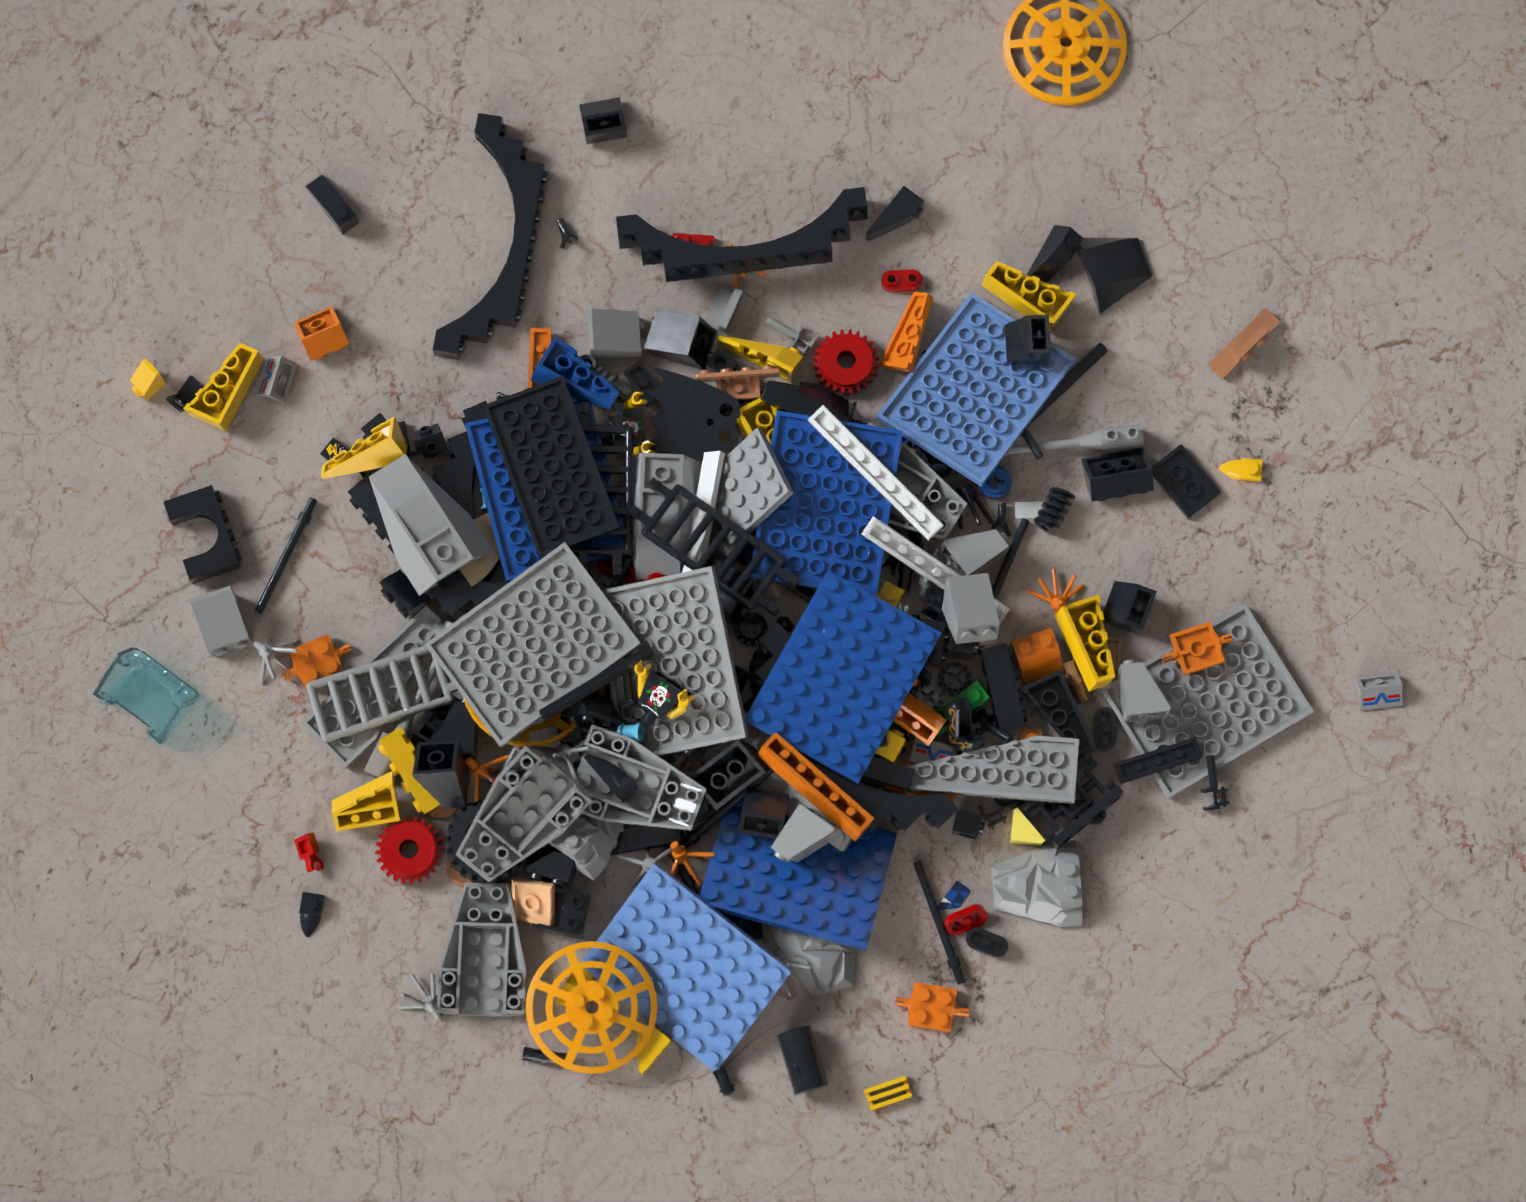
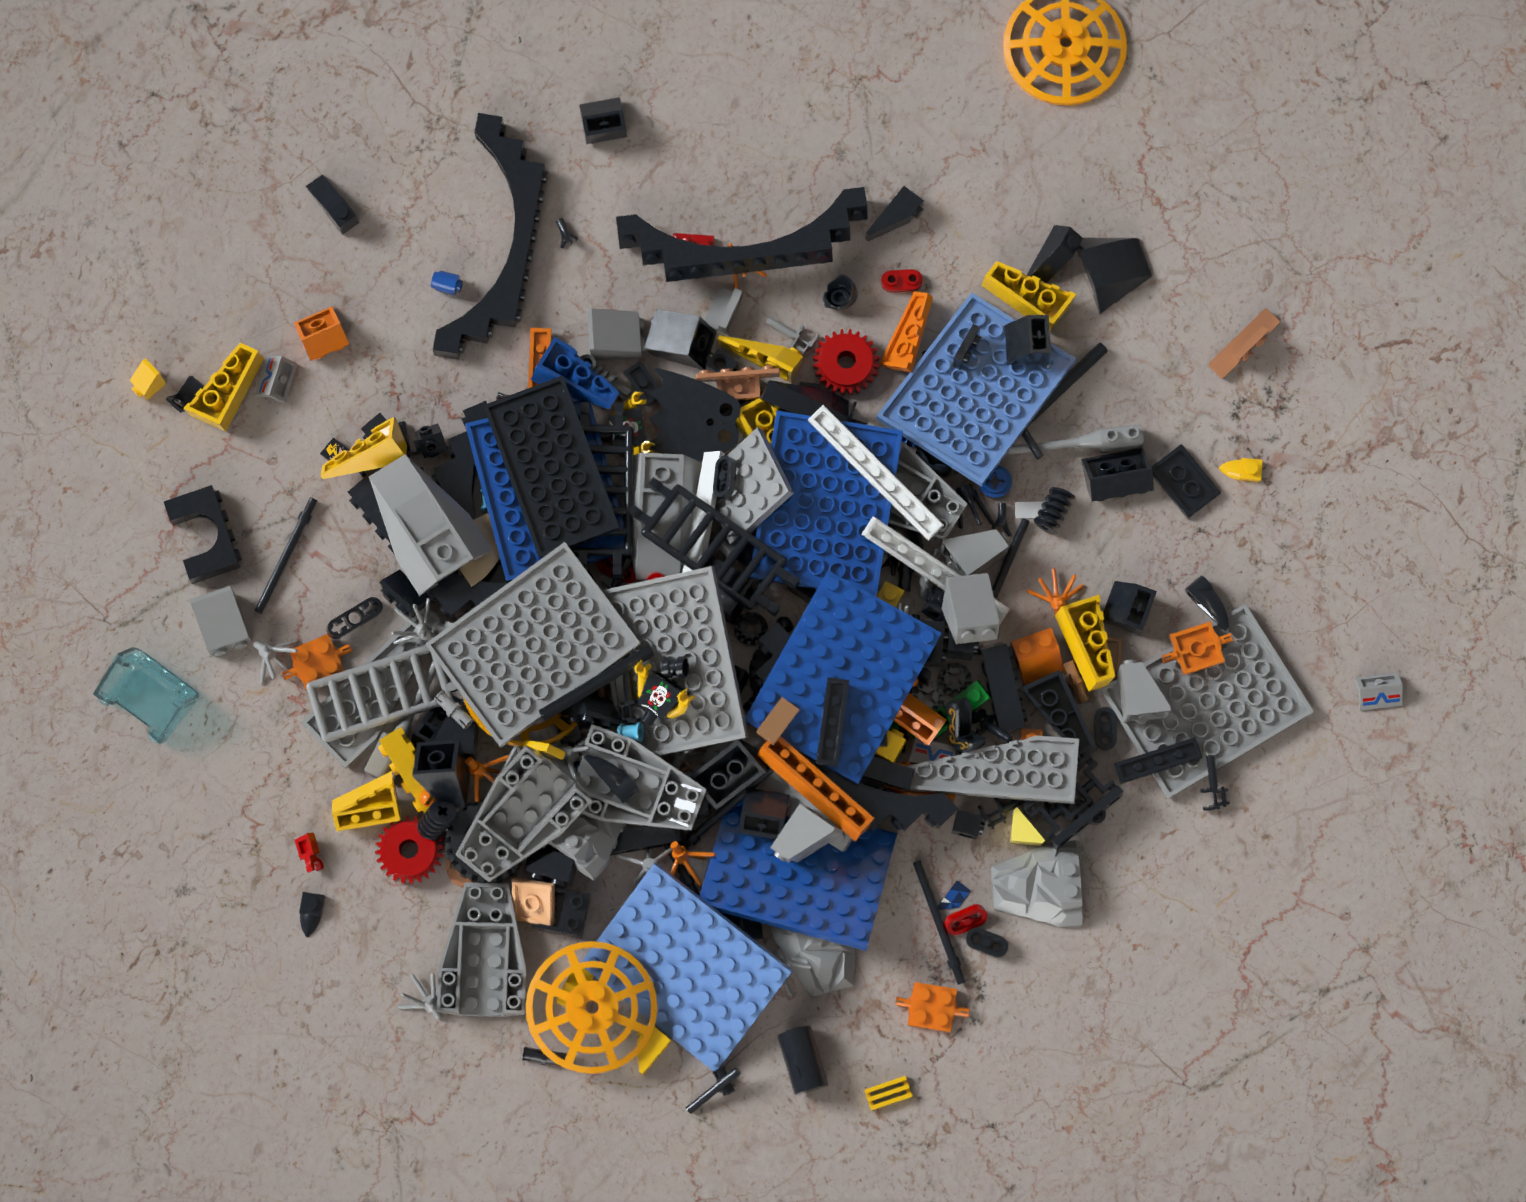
(338, 620): none -> black beam
(421, 630): none -> light grey plant
(424, 796): none -> orange hinge
(436, 820): none -> black piece
(446, 282): none -> blue brick
(453, 709): none -> light grey pin
(547, 749): none -> yellow tile
(675, 667): none -> black wheel
(708, 1094): none -> black bar
(724, 477): none -> black plate
(777, 721): none -> medium nougat tile
(832, 722): none -> black gear
(840, 293): none -> black hair
(964, 352): none -> black plate
(1206, 598): none -> black piece

